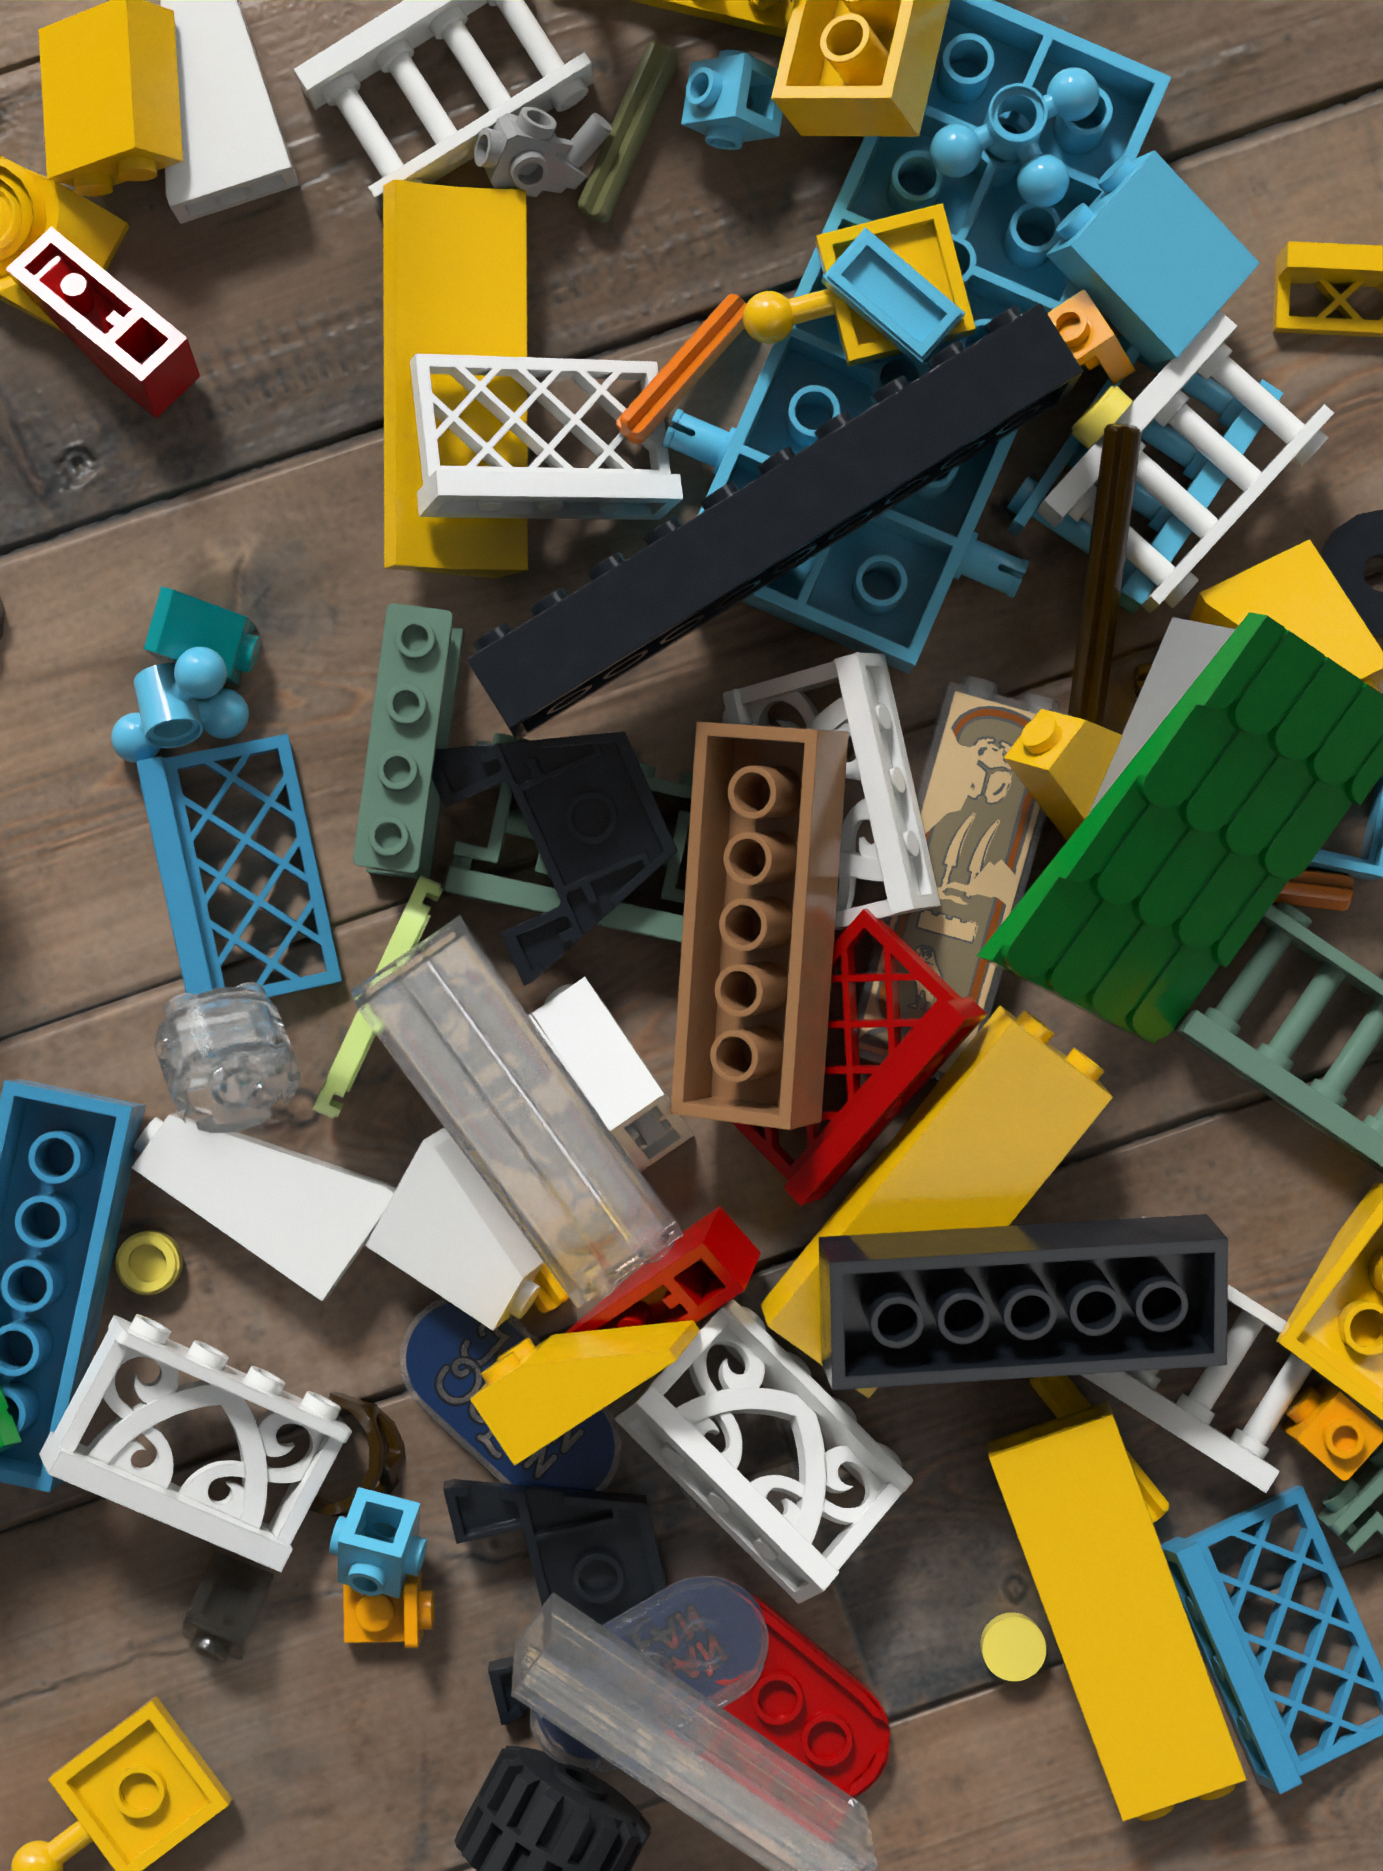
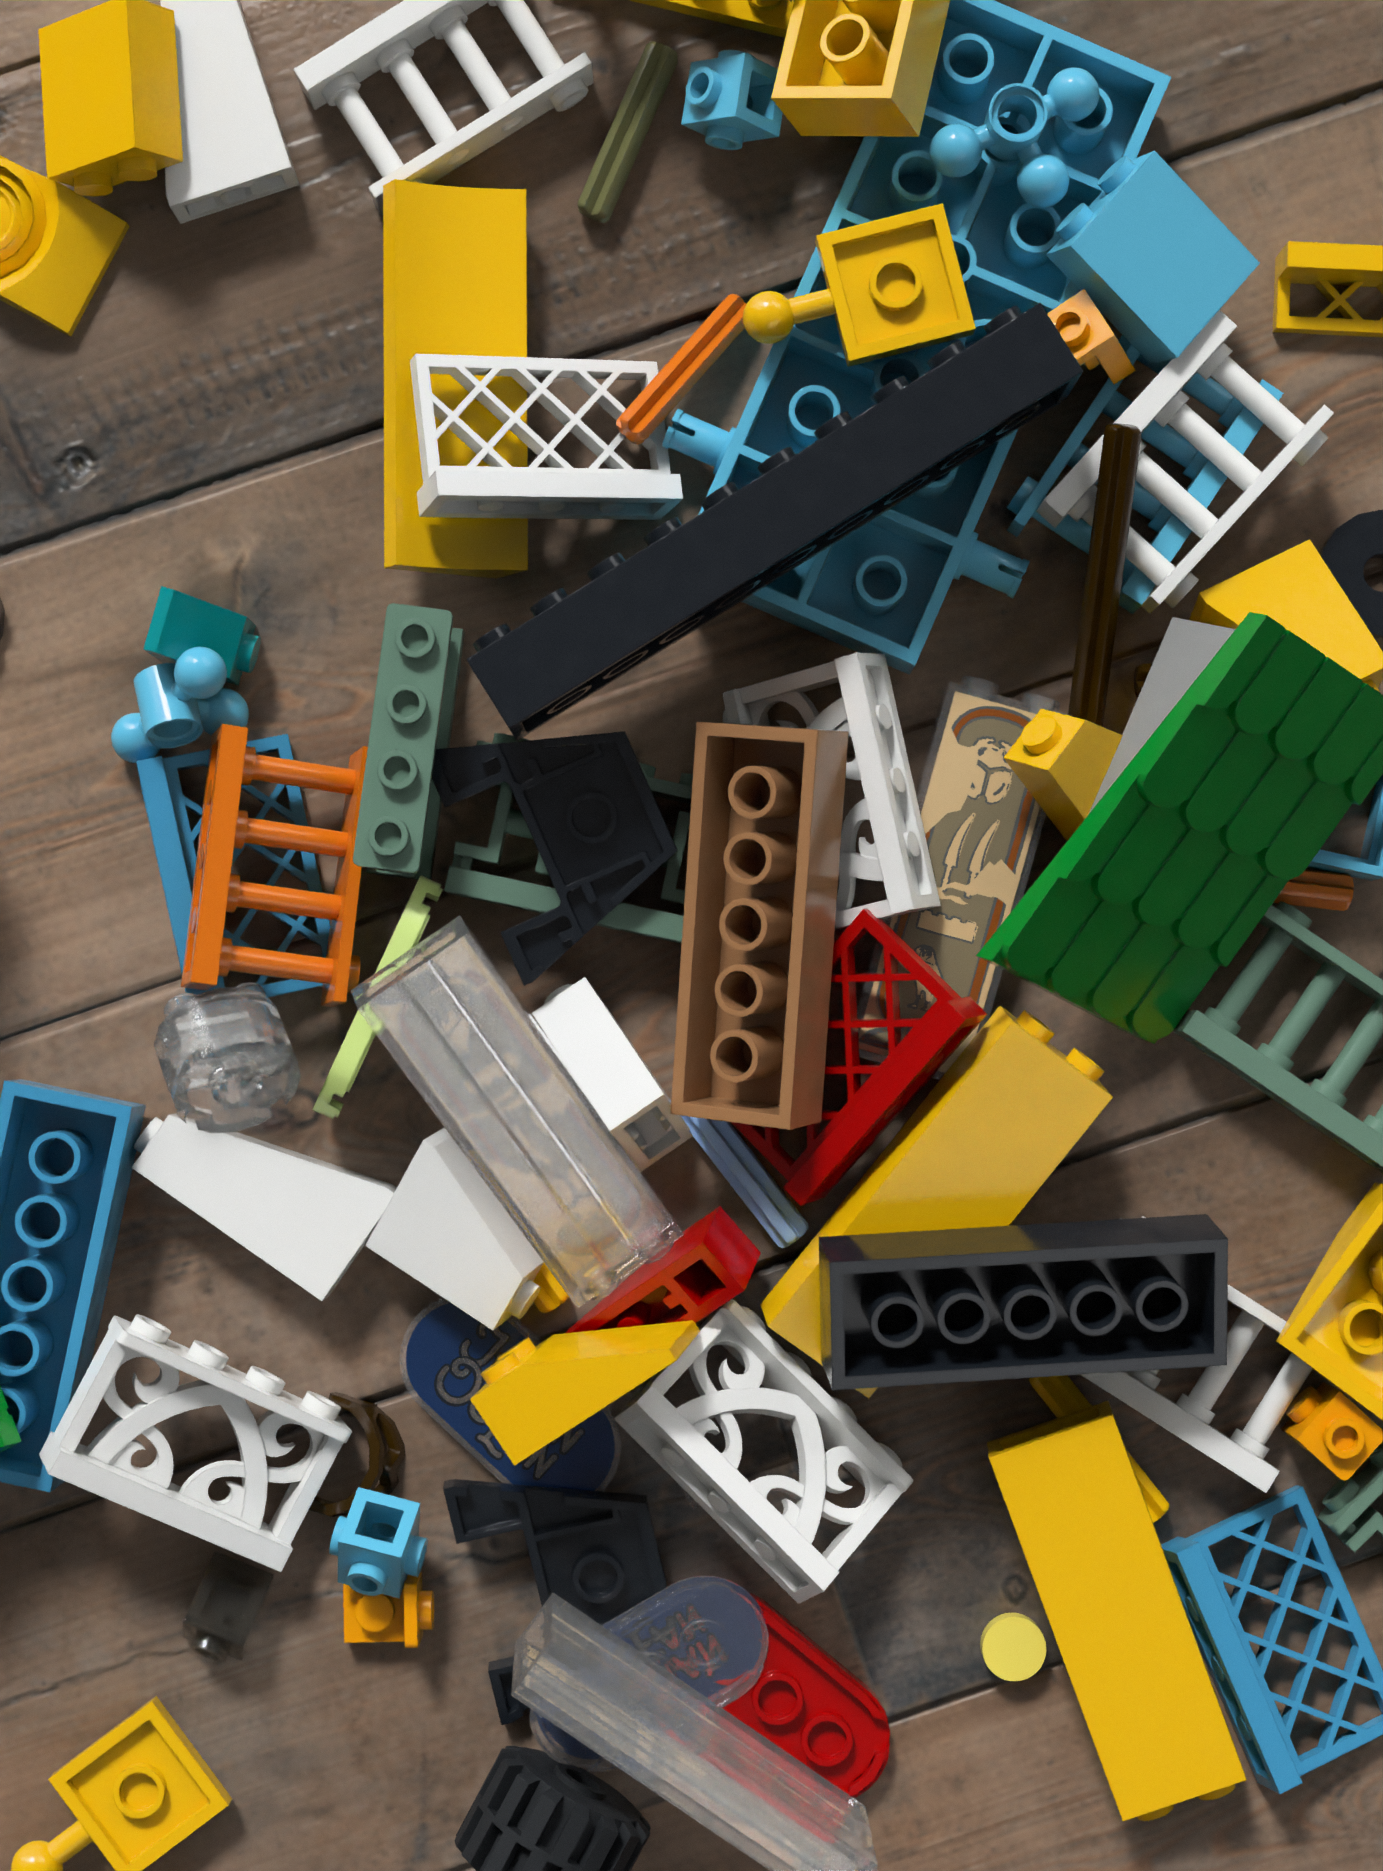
(107, 322): red slope -> none
(149, 1262): light yellow tile -> none
(221, 891): none -> orange fence
(529, 155): light grey piece -> none
(749, 1179): none -> light blue axle
(893, 297): medium azure tile -> none
(1102, 412): light yellow tile -> none

